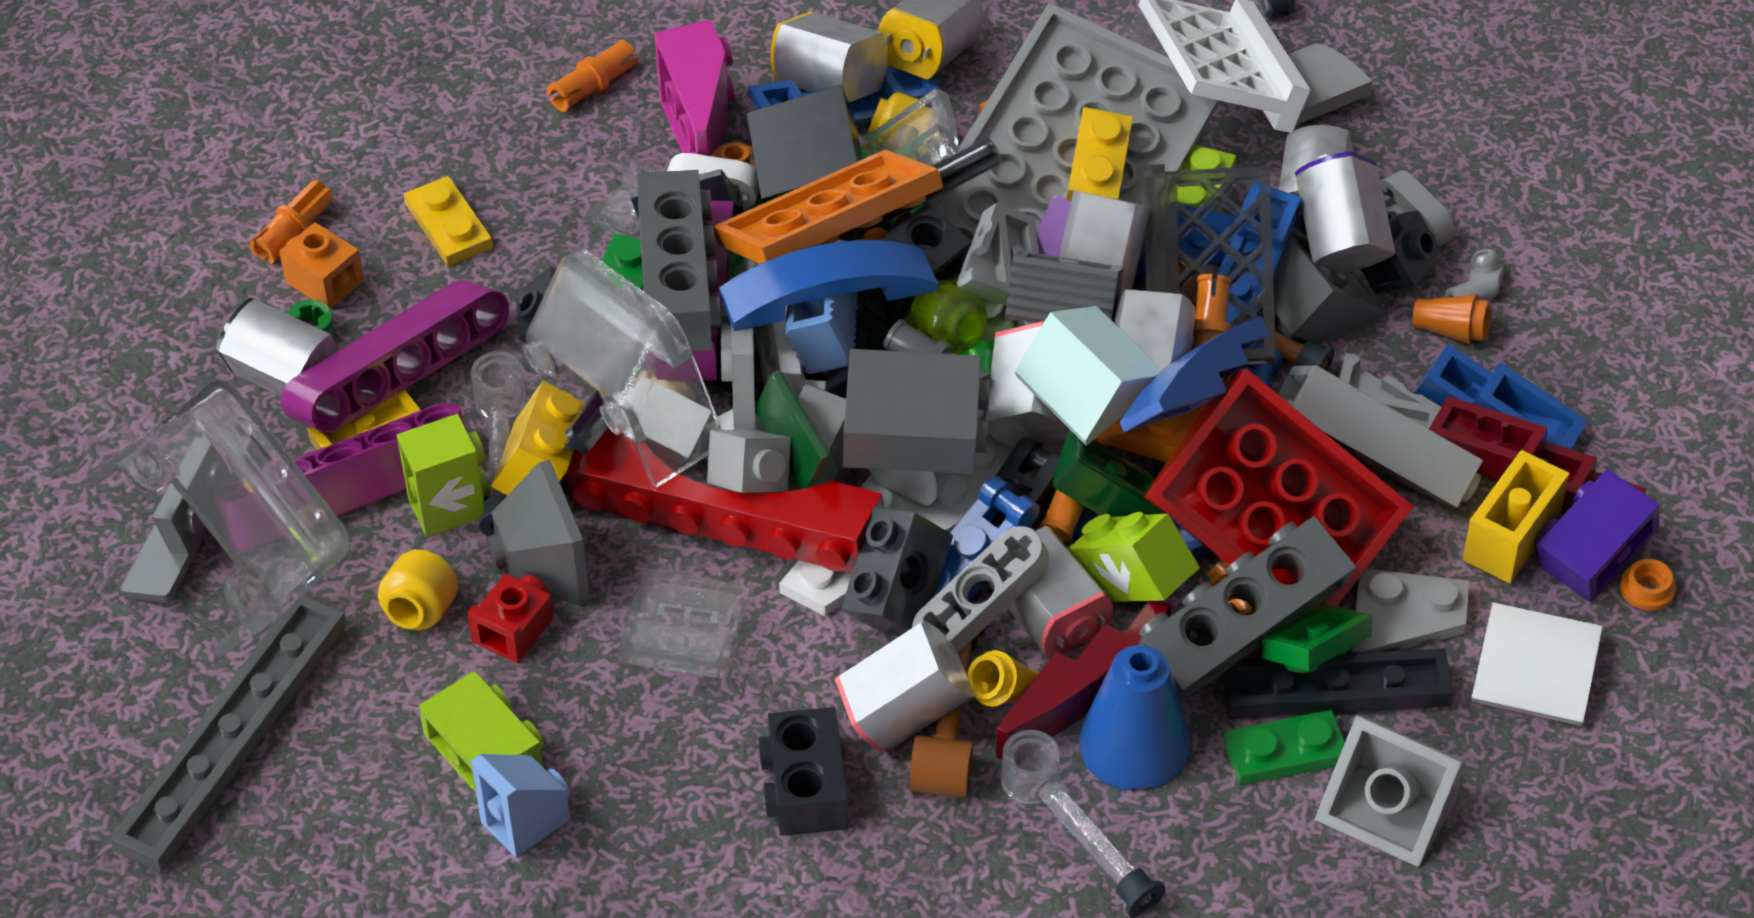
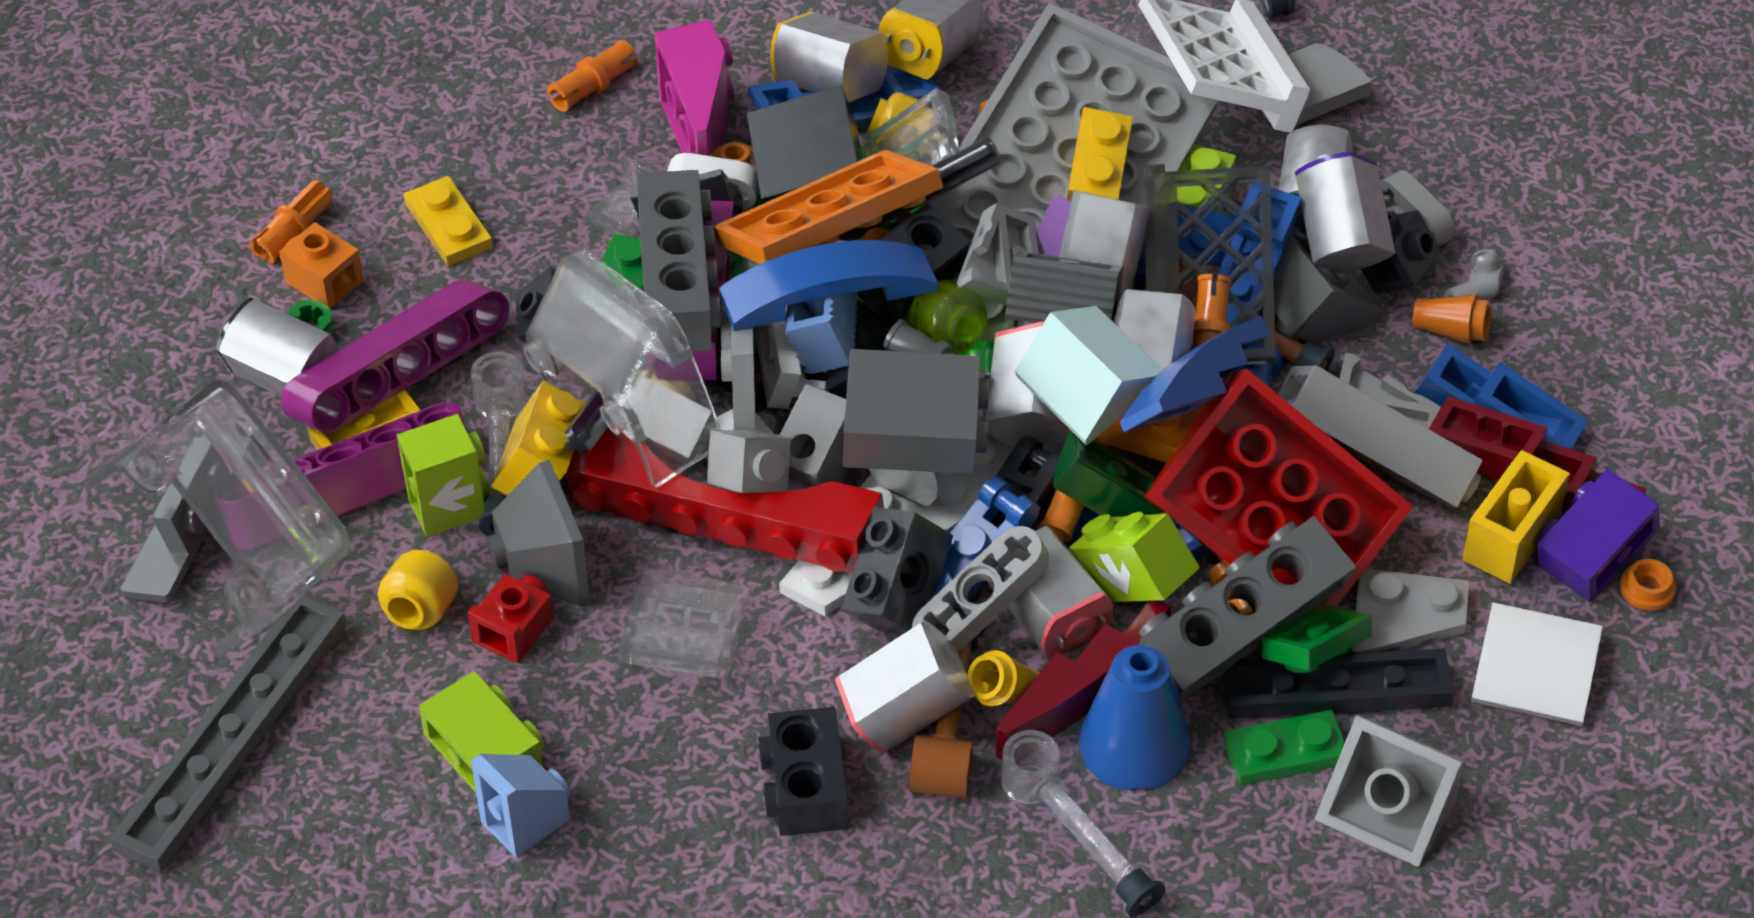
(785, 416): dark green slope -> none

